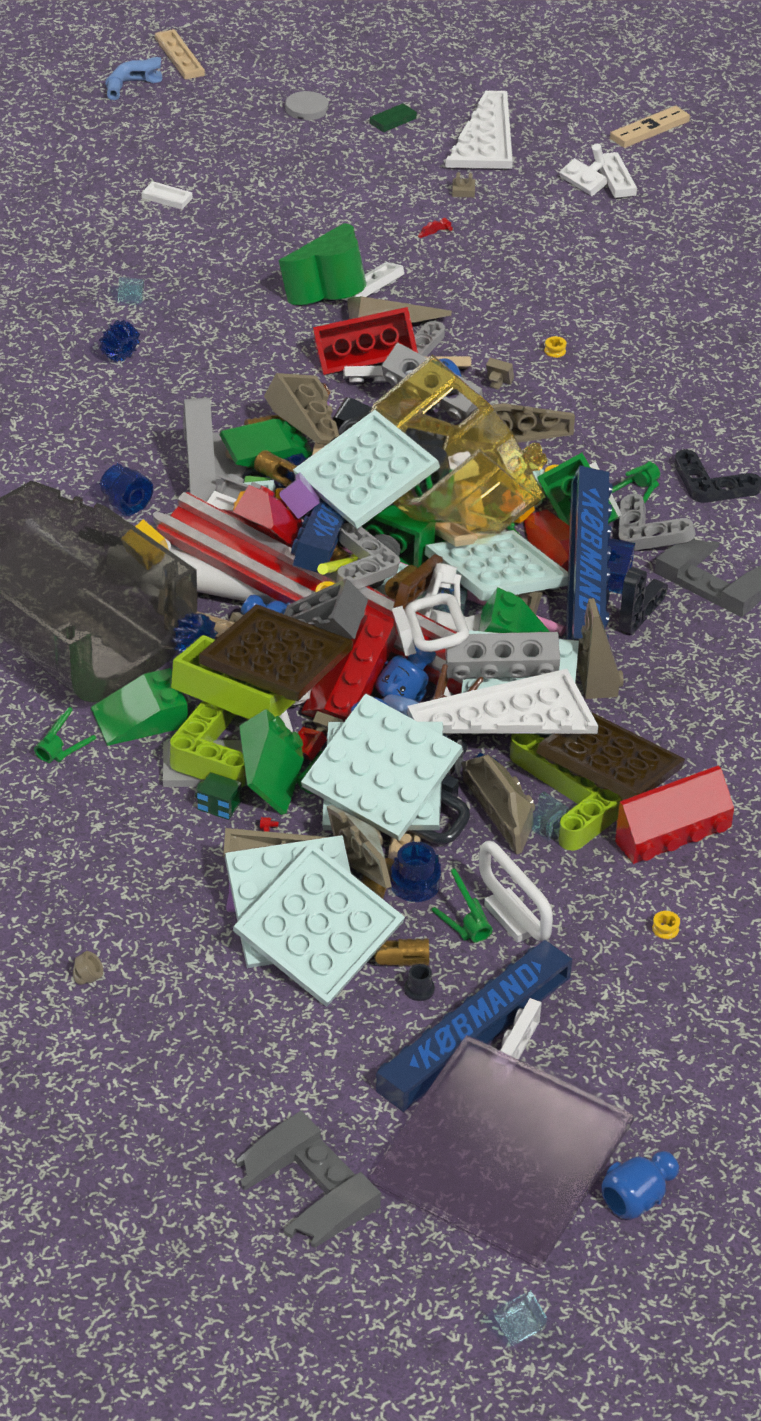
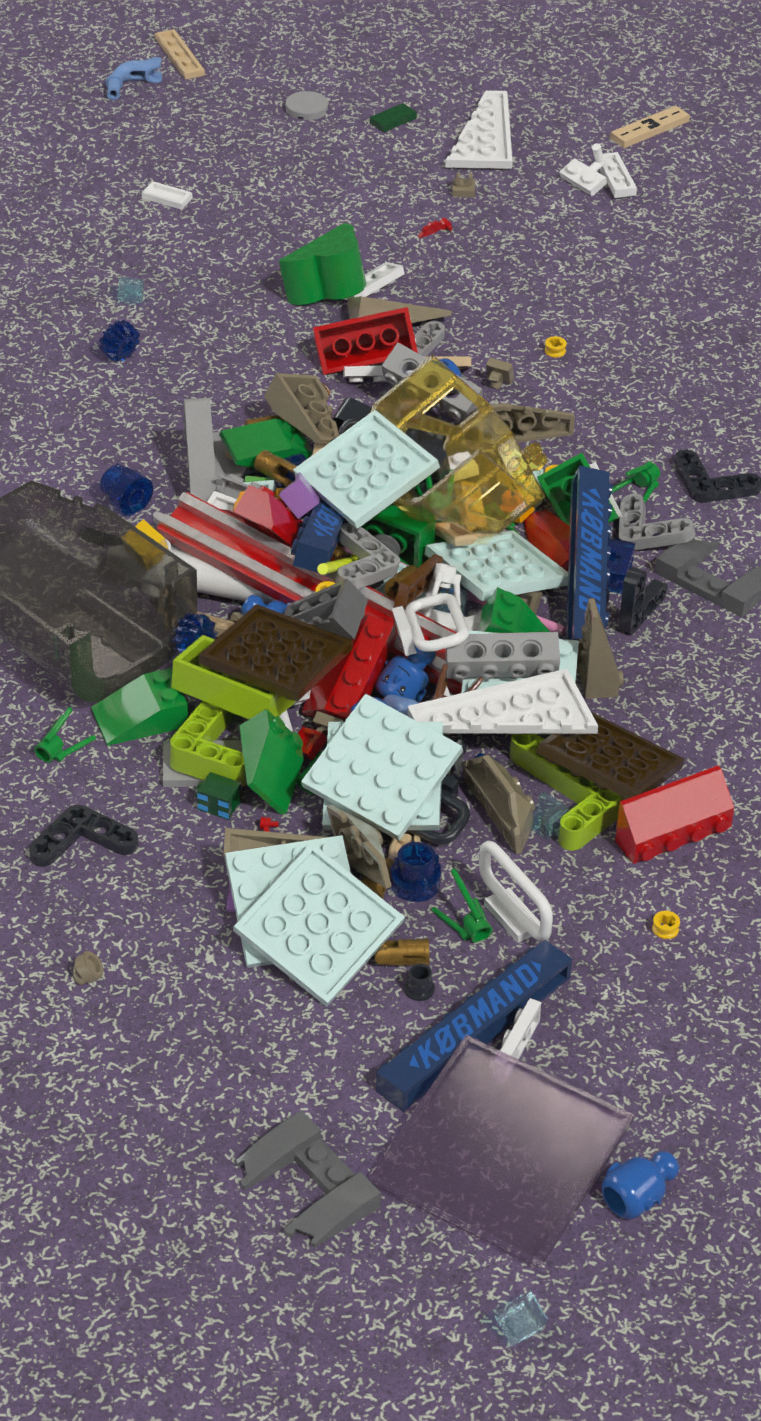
(81, 827): none -> black beam

